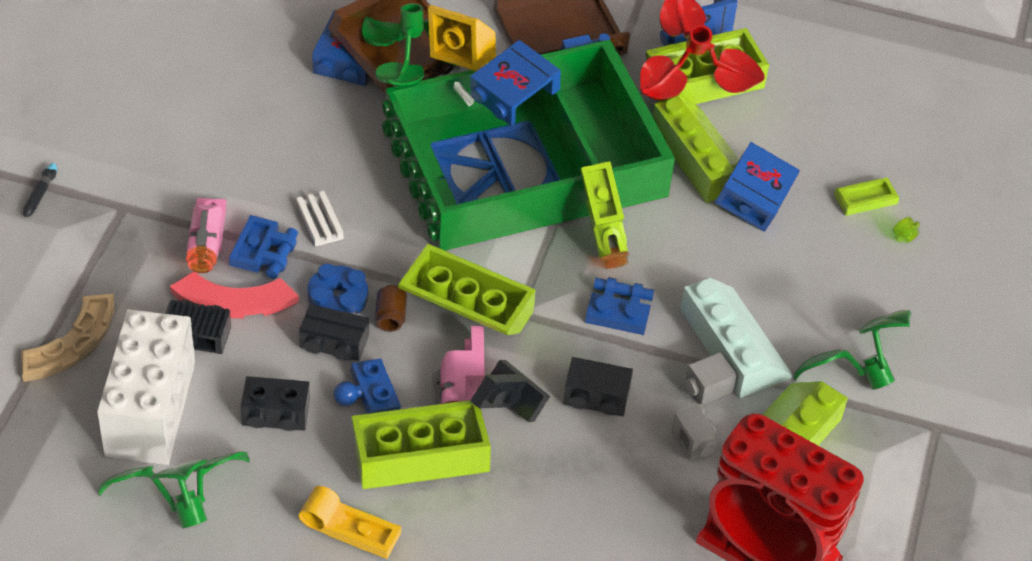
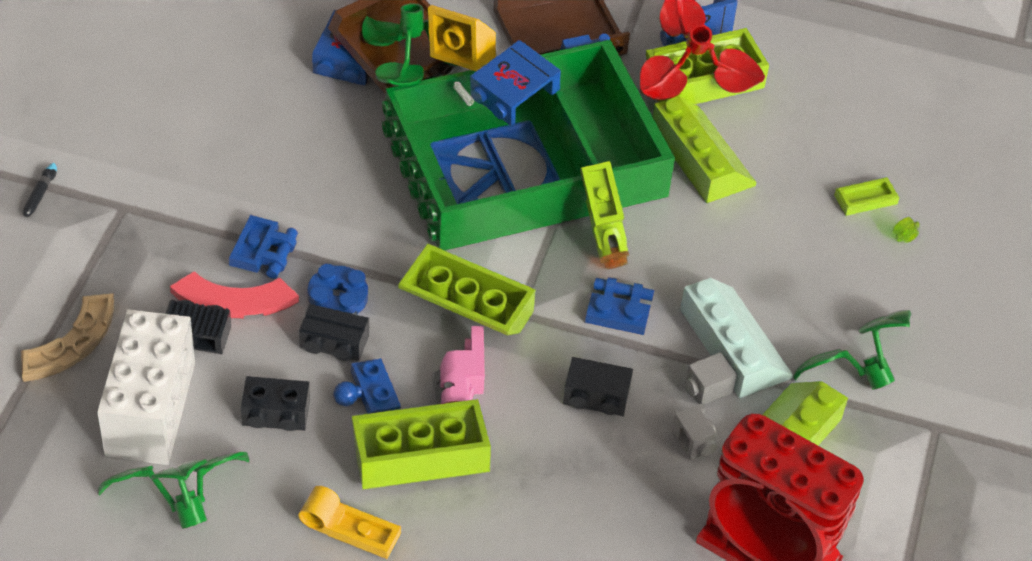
(206, 234): plate -> none
(313, 202): white tile -> none
(390, 308): reddish brown brick -> none
(512, 389): black bracket -> none
(757, 186): blue panel -> none

